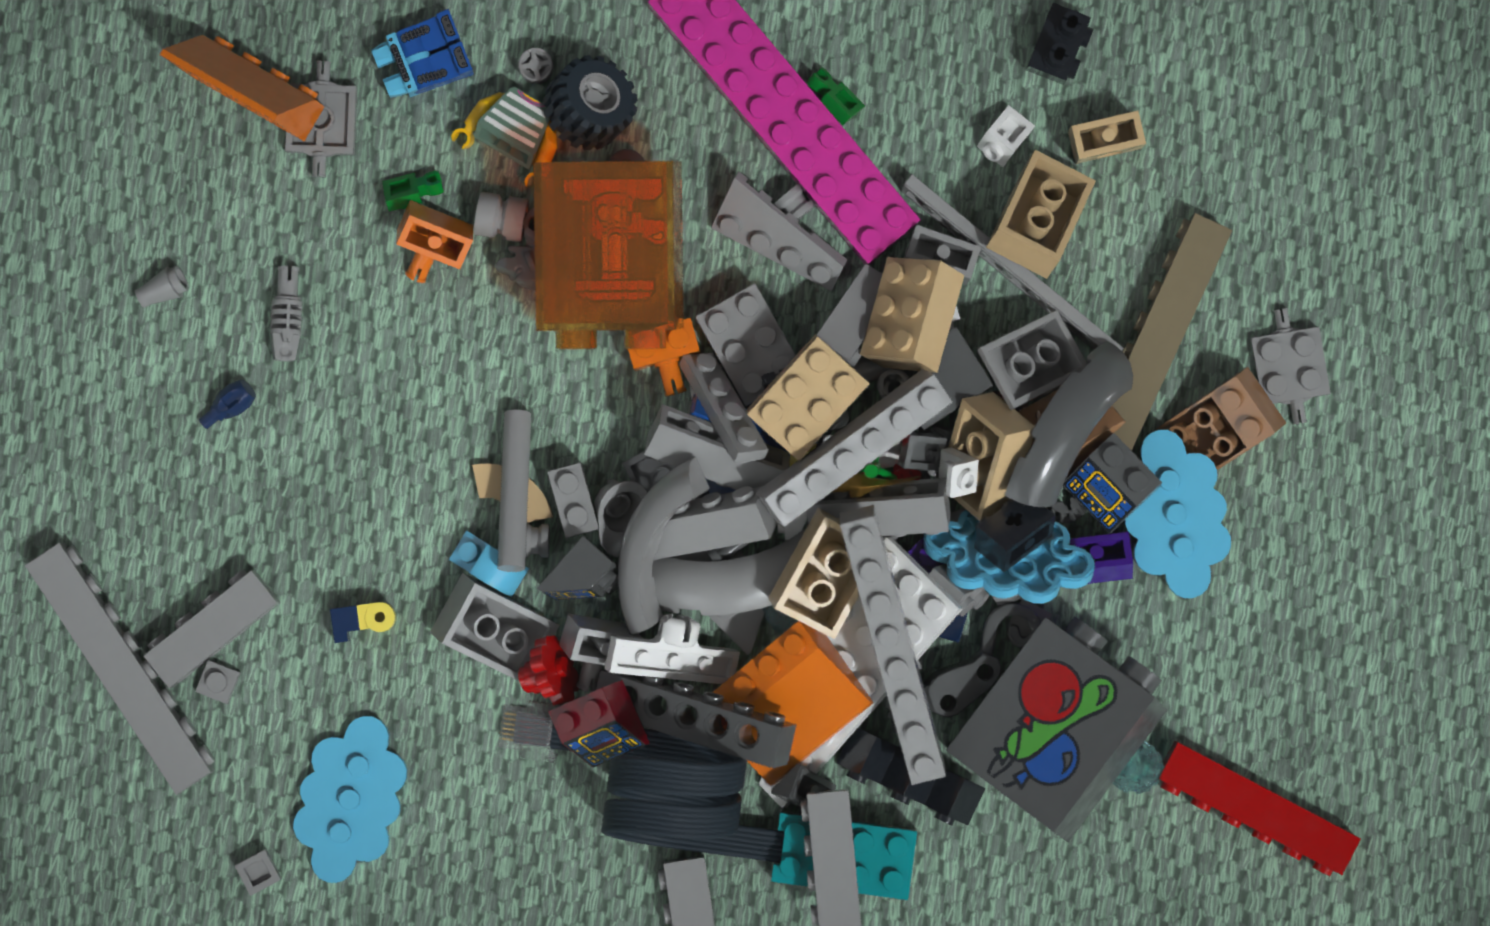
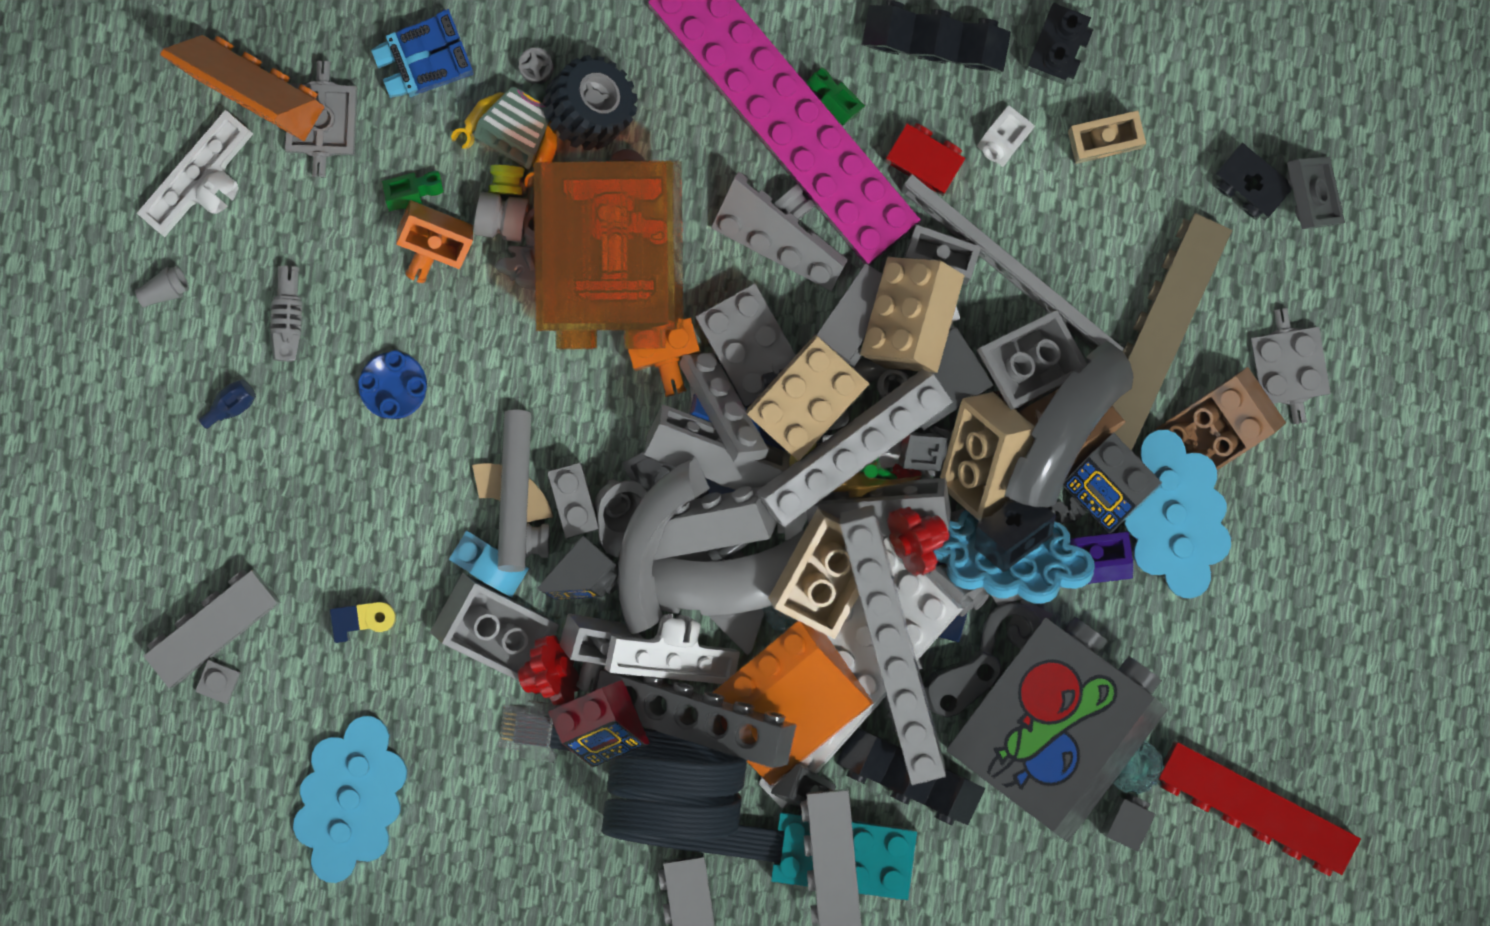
(120, 667): light grey brick -> none
(198, 176): none -> white plate
(258, 872): light grey plate -> none
(392, 385): none -> blue dish
(506, 180): none -> lime wheel
(916, 539): none -> red plant
(926, 158): none -> red brick
(936, 37): none -> black brick
(959, 472): white bracket -> none
(1041, 214): tan brick -> none
(1128, 821): none -> dark grey brick
(1247, 164): none -> black brick
(1315, 192): none -> dark grey plate

